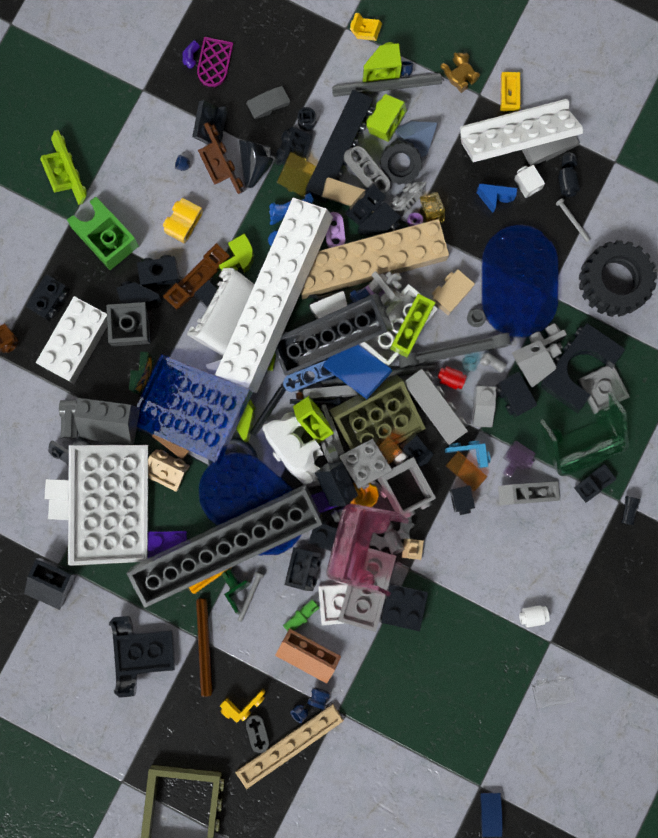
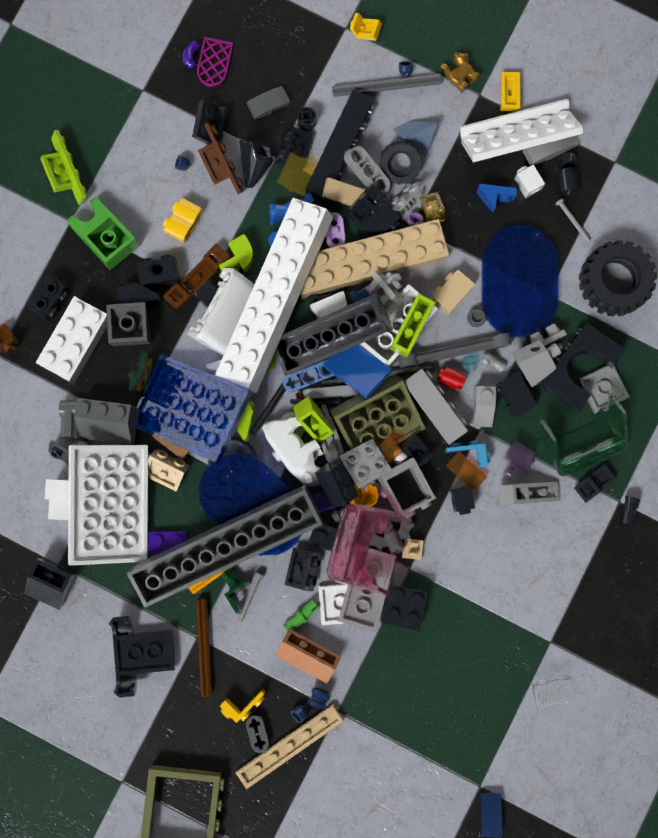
(383, 64): lime slope -> none
(386, 117): lime brick -> none
(534, 616): white brick -> none

